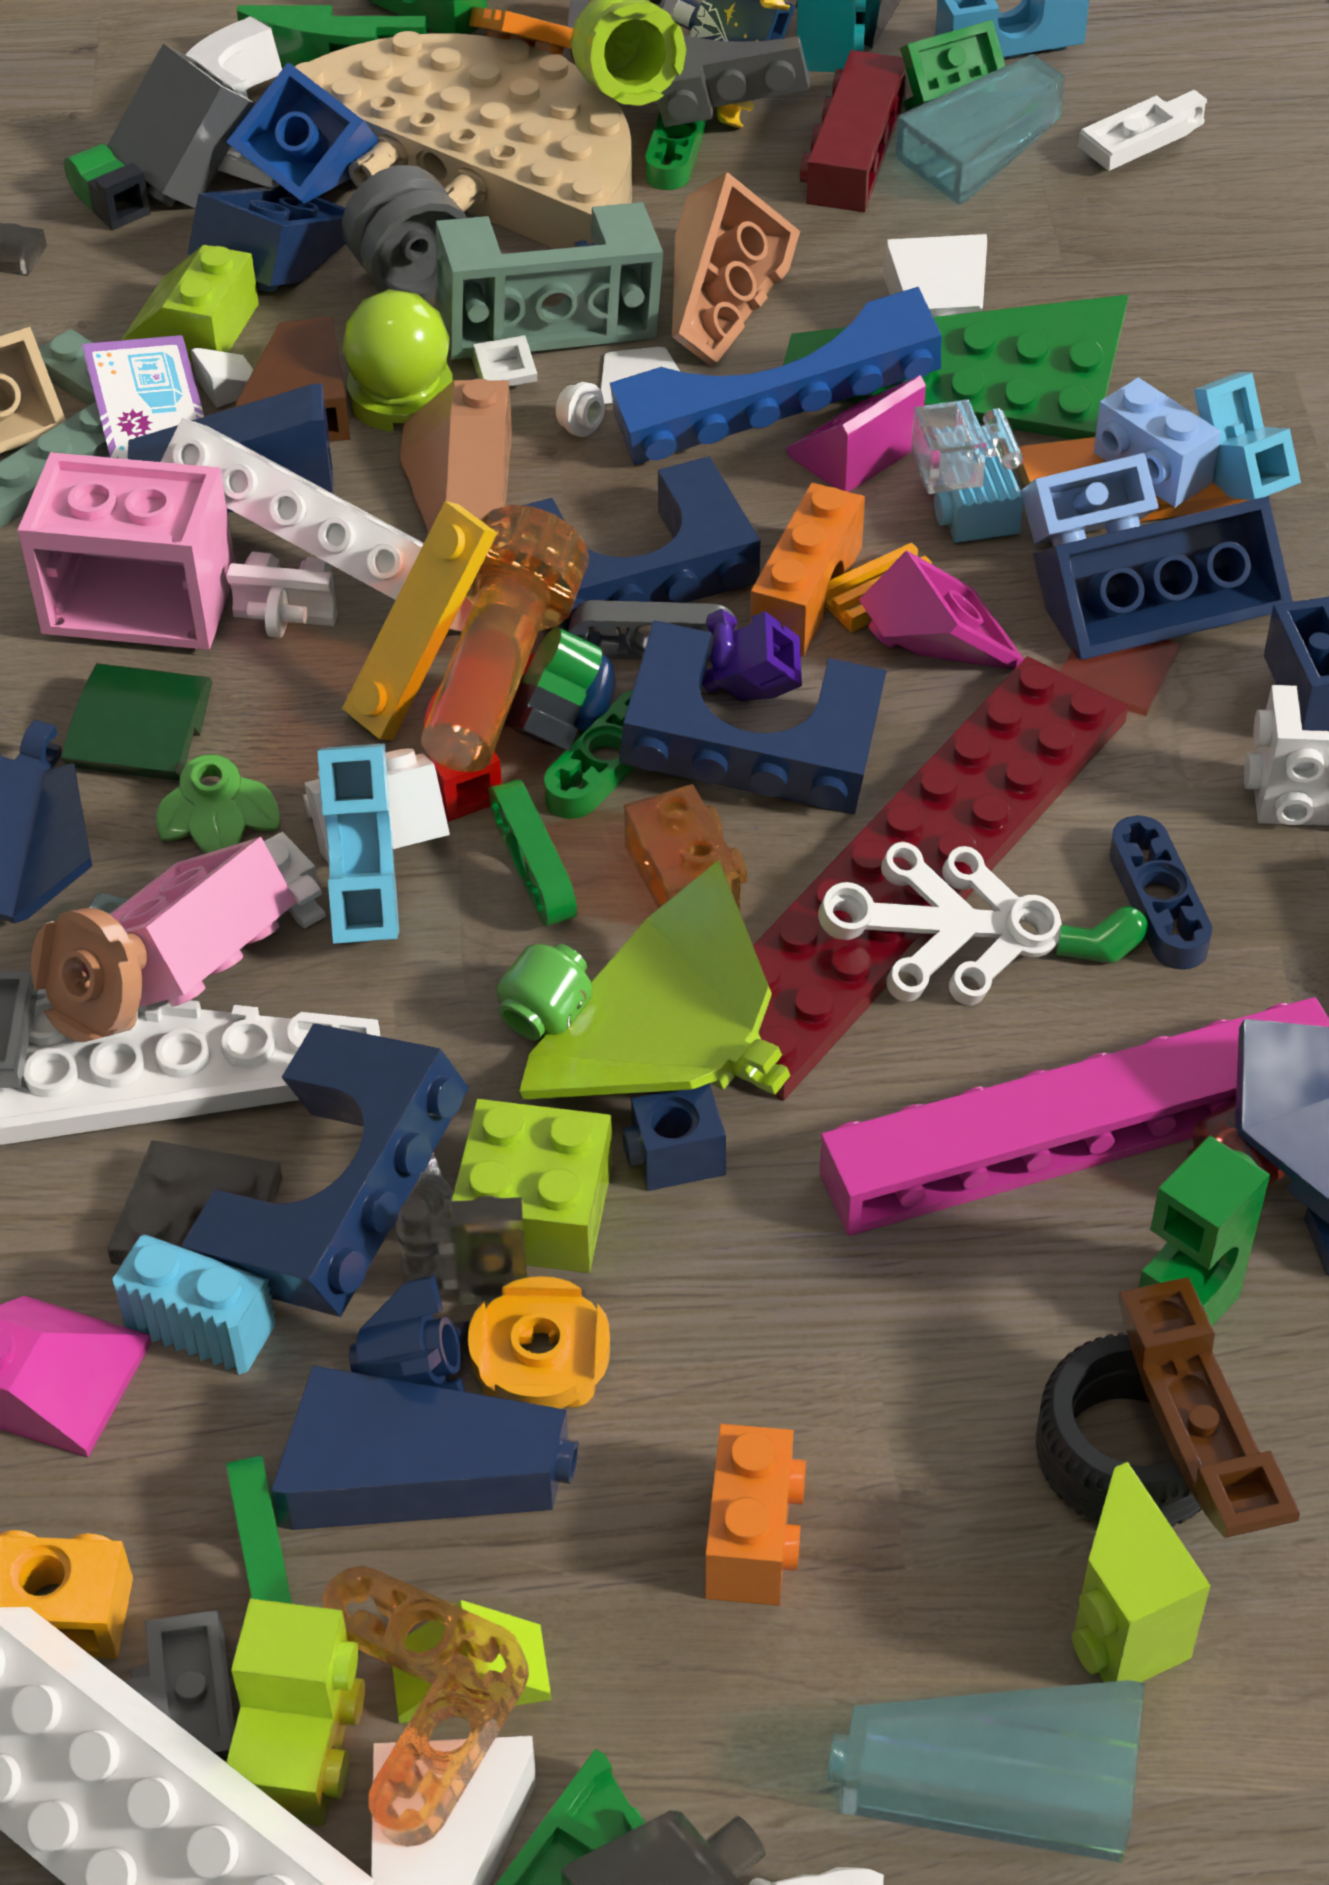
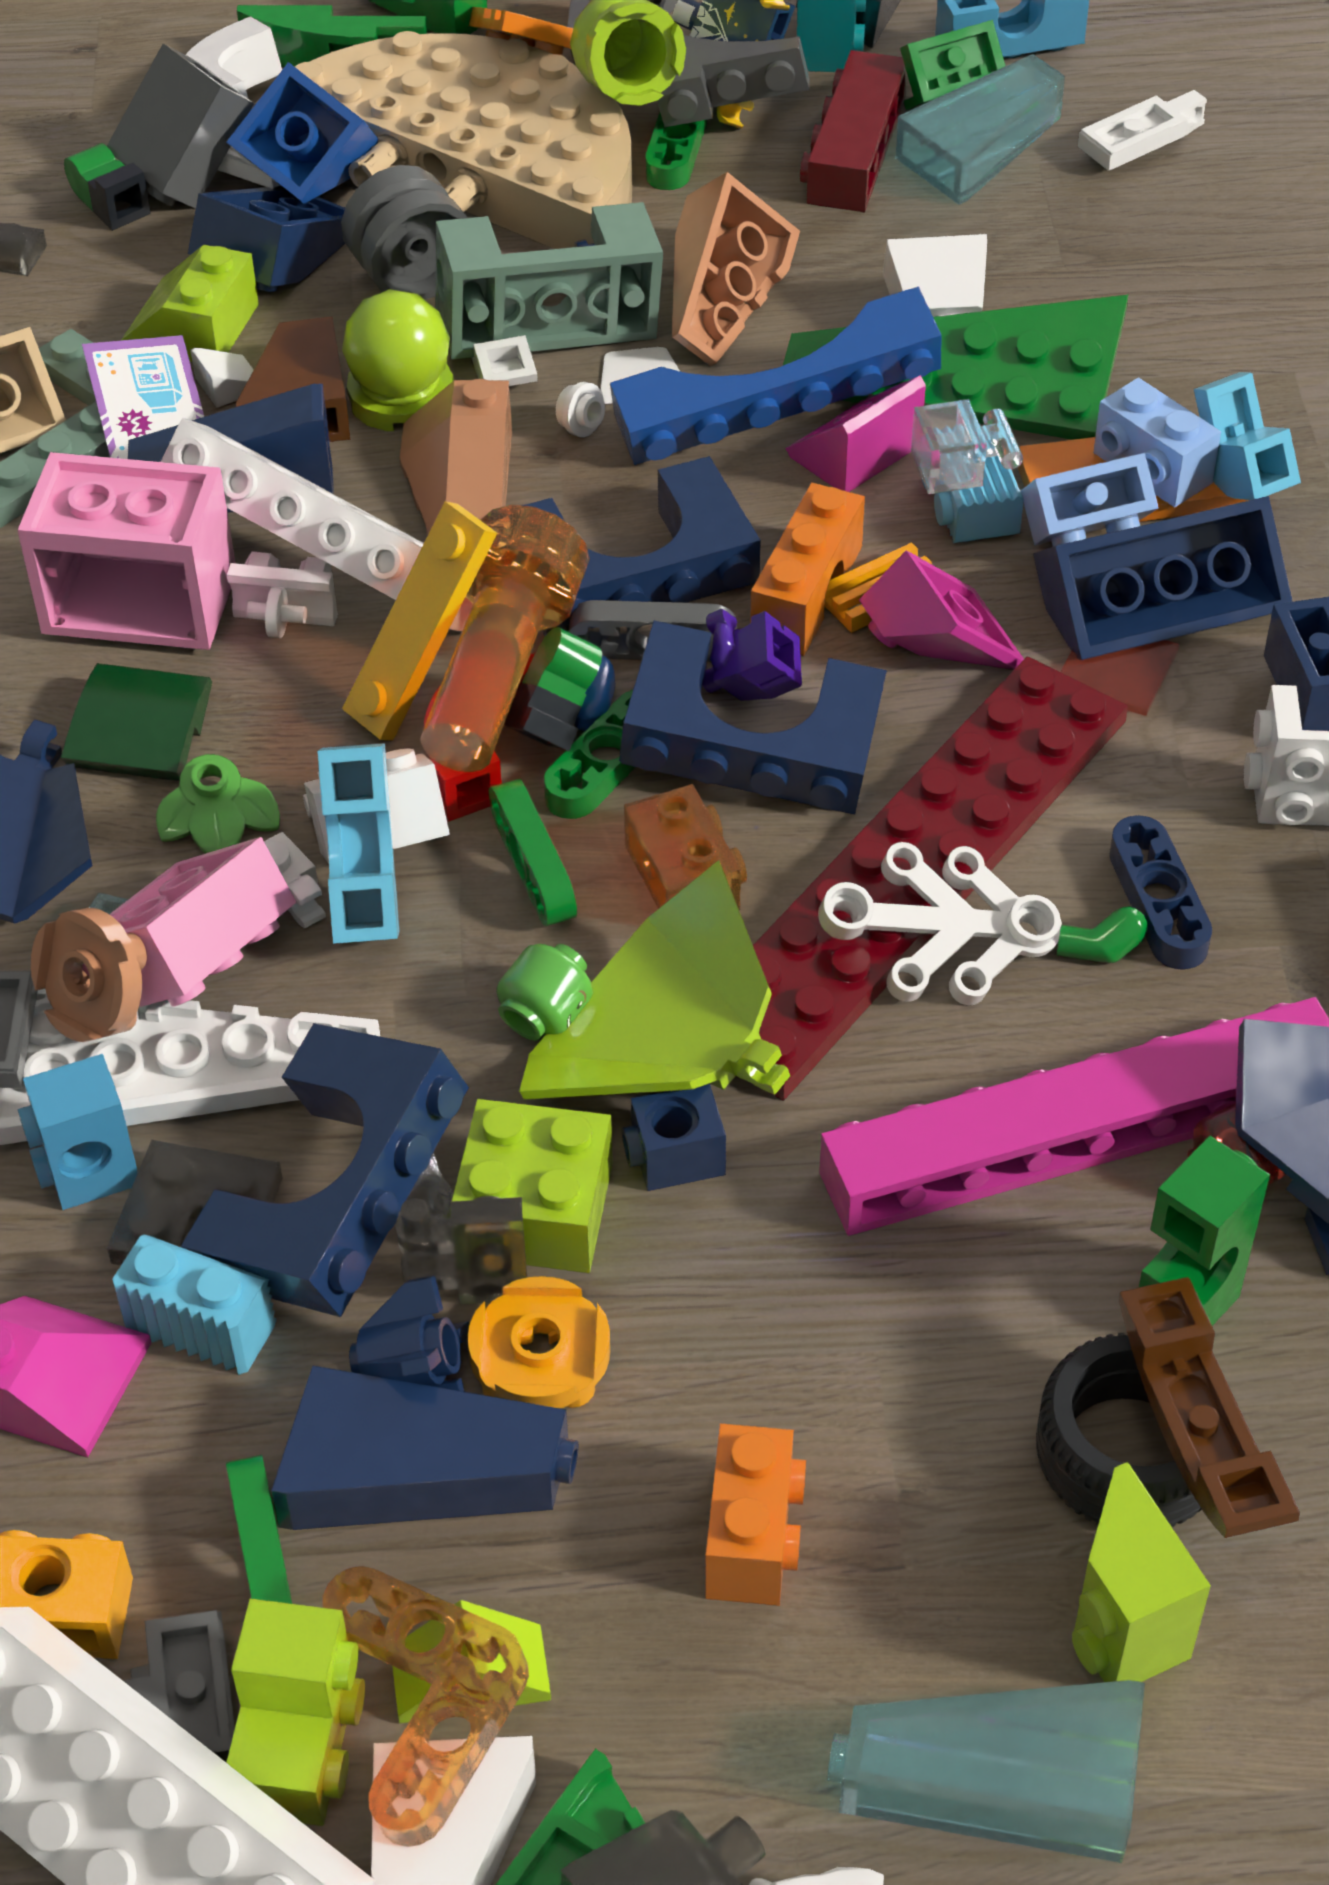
(80, 1132): none -> dark azure brick

